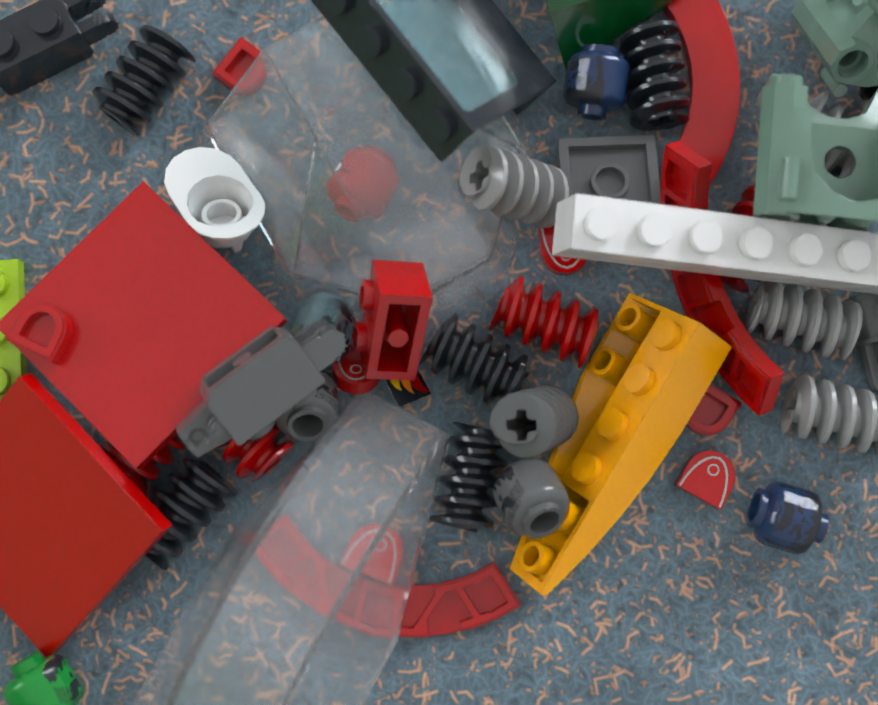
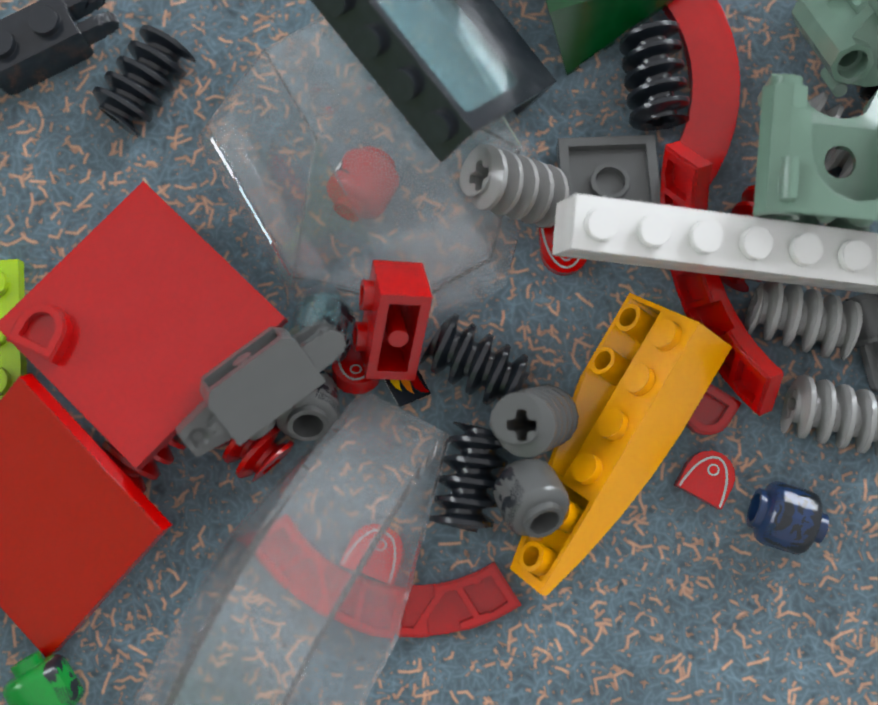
(188, 506): black piece -> none
(214, 196): white piece -> none
(235, 63): red tile -> none
(547, 320): red piece -> none
(596, 81): dark blue head -> none

